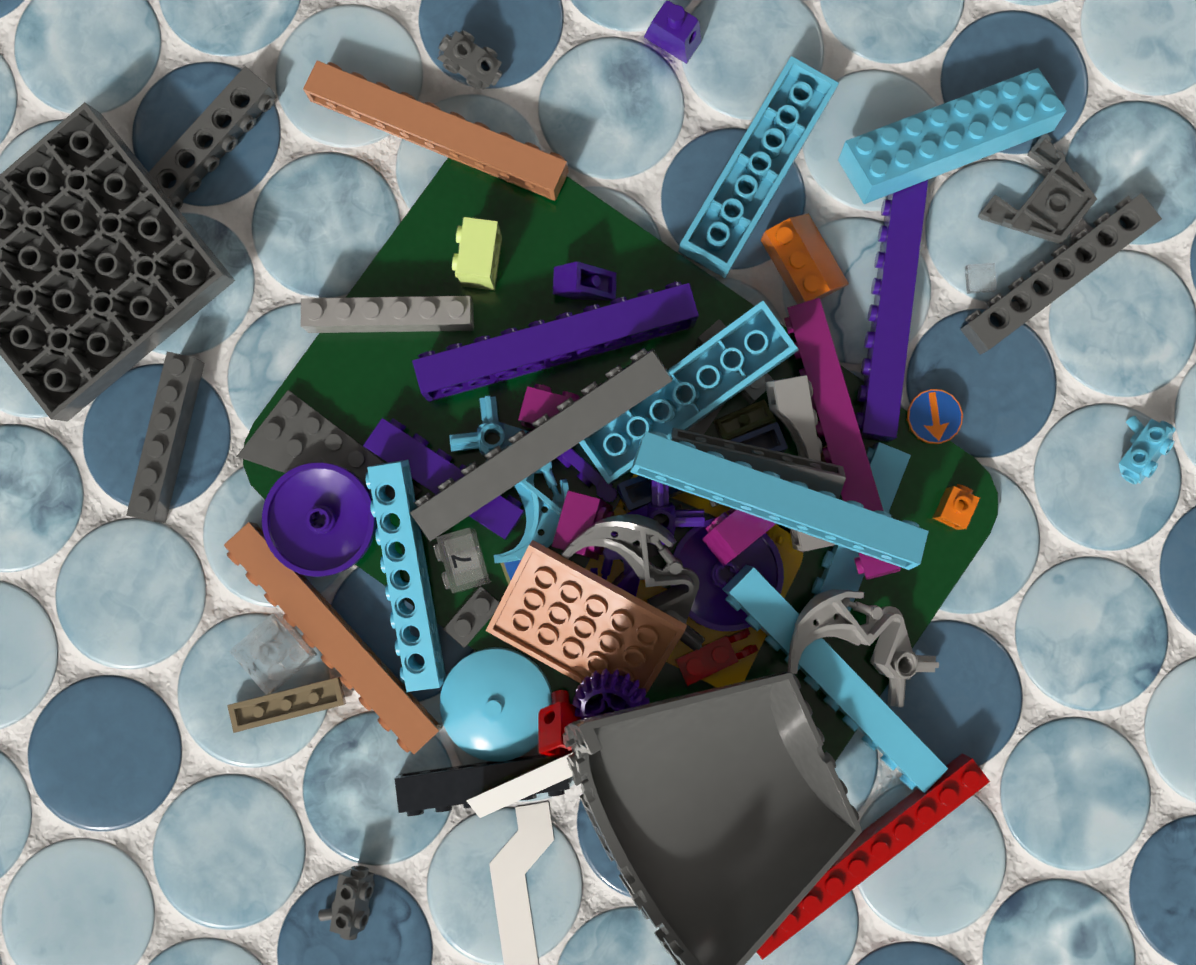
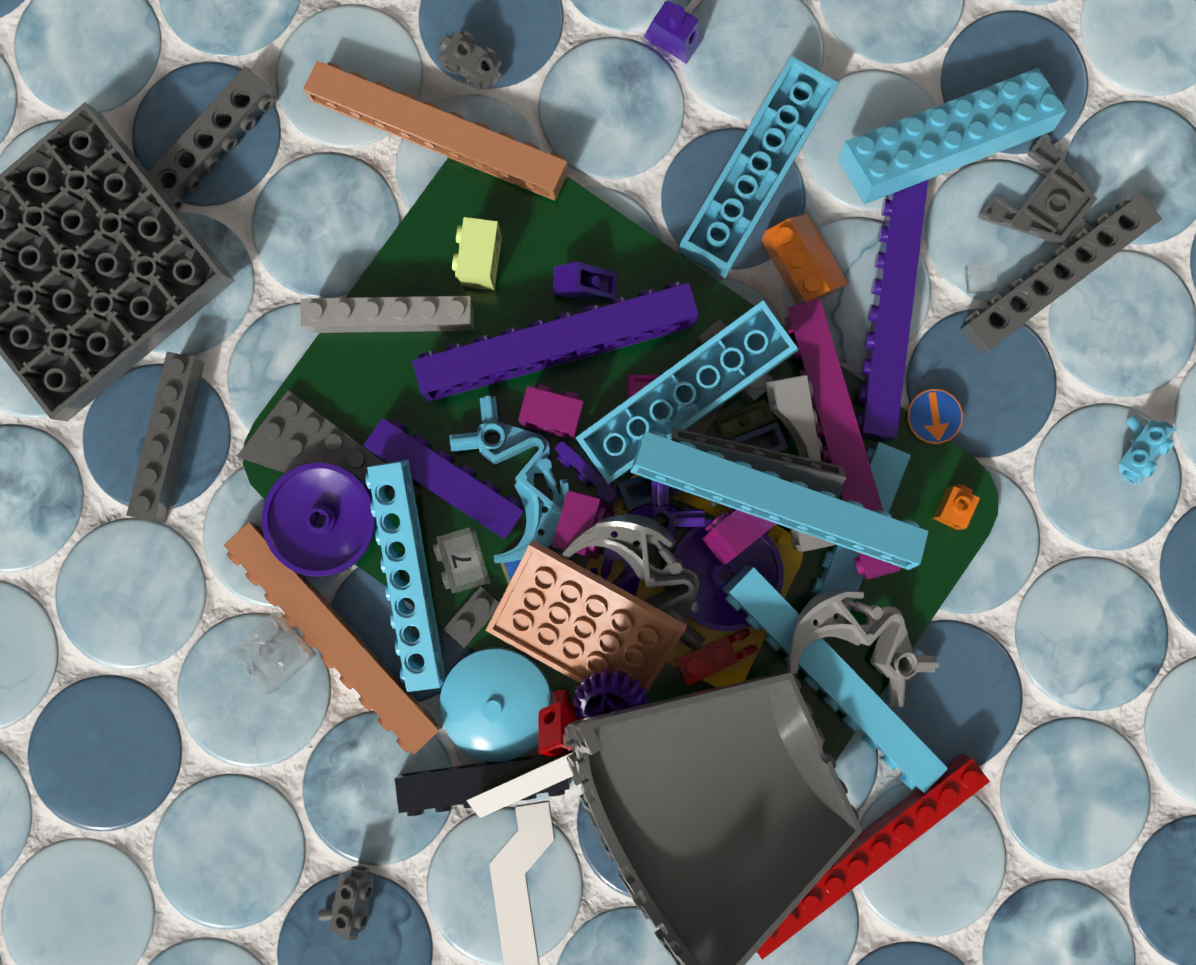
(286, 704): dark tan plate -> none
(542, 444): dark grey brick -> none

